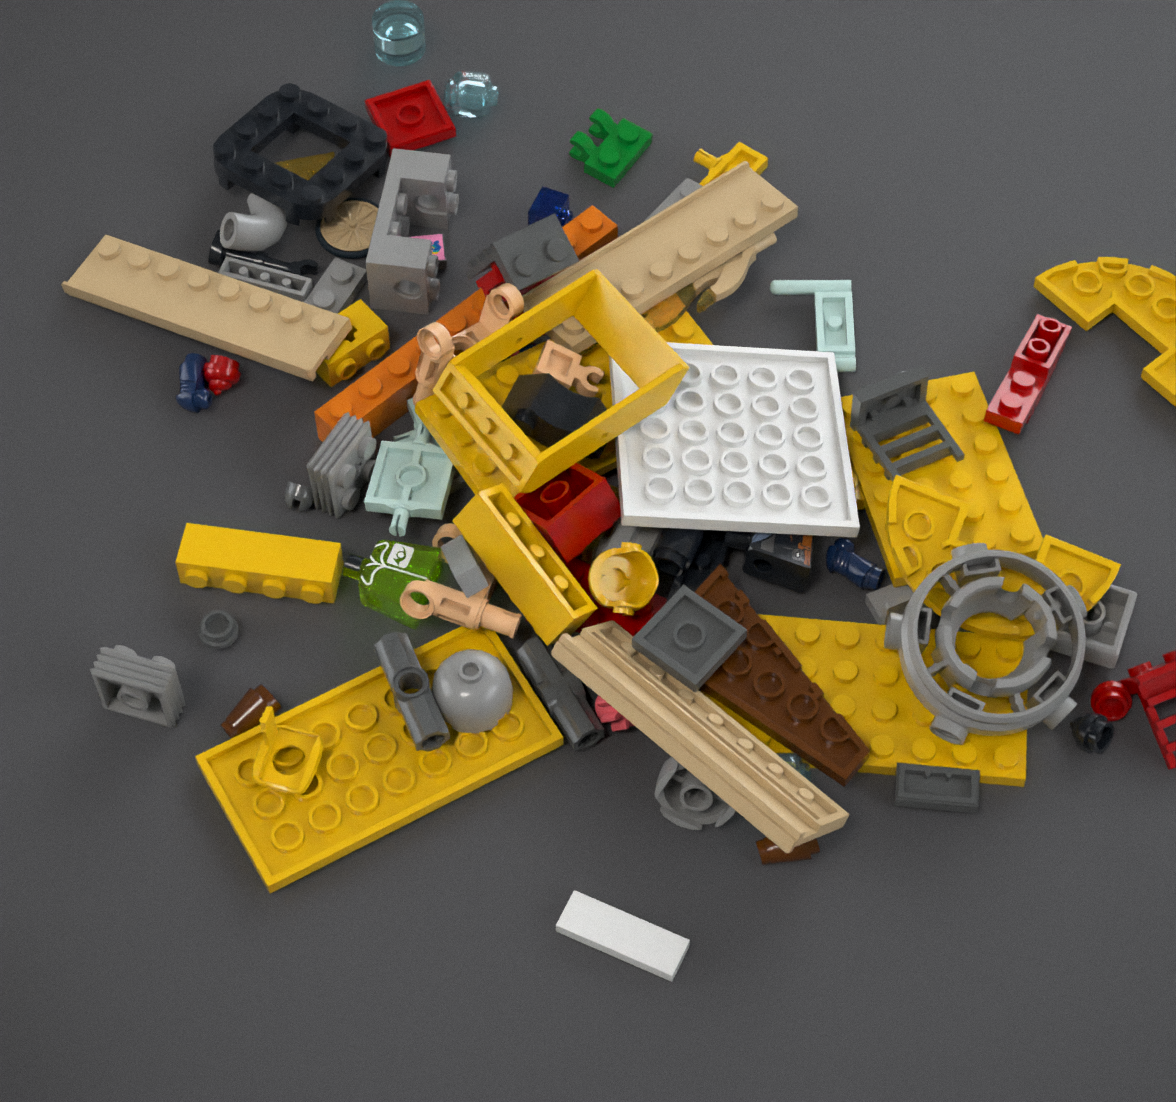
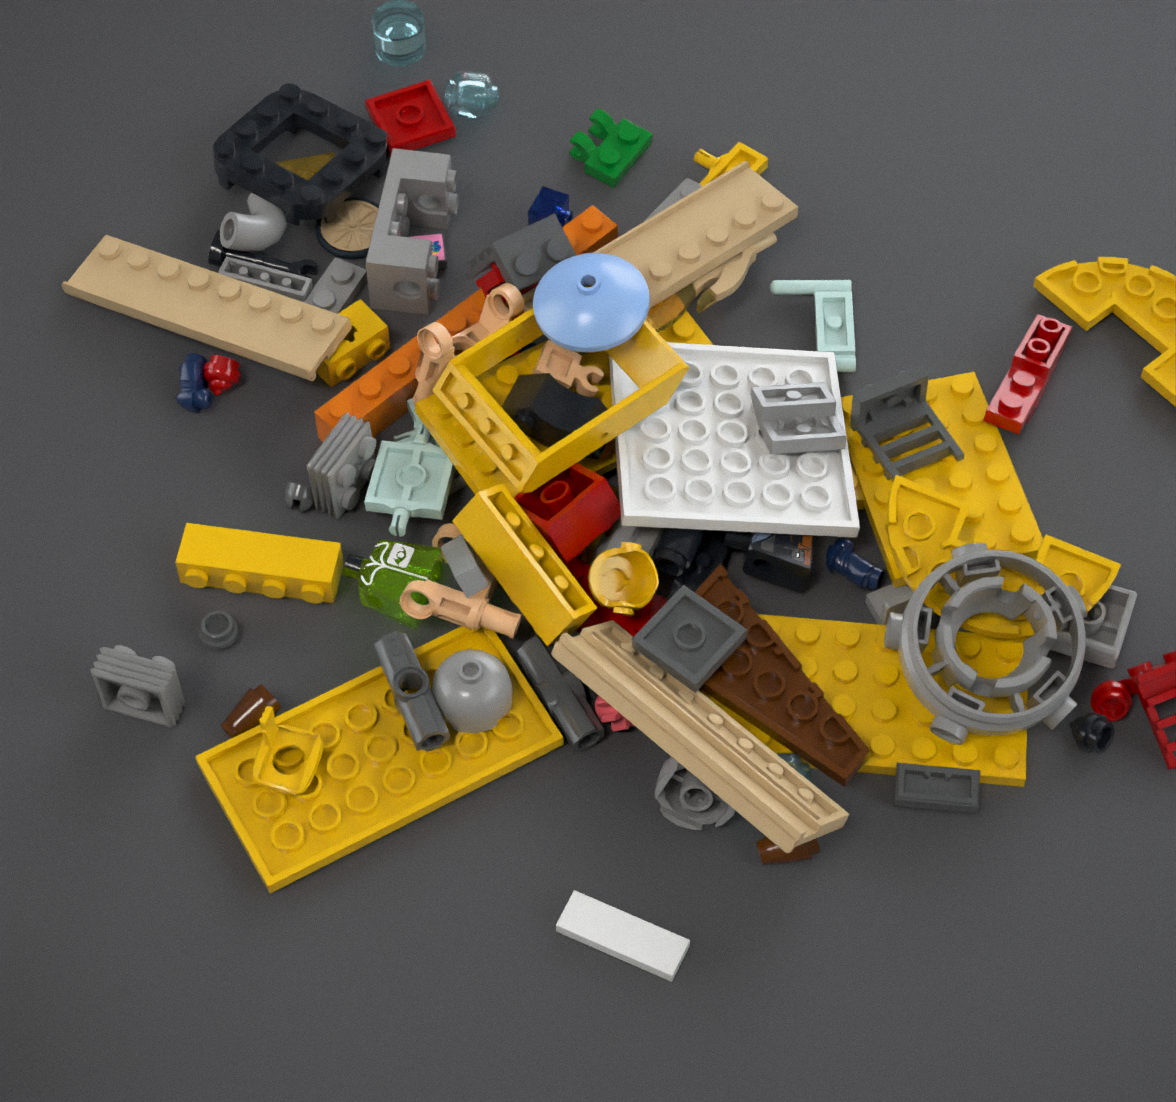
(596, 315): none -> light blue dish
(797, 418): none -> light grey slope

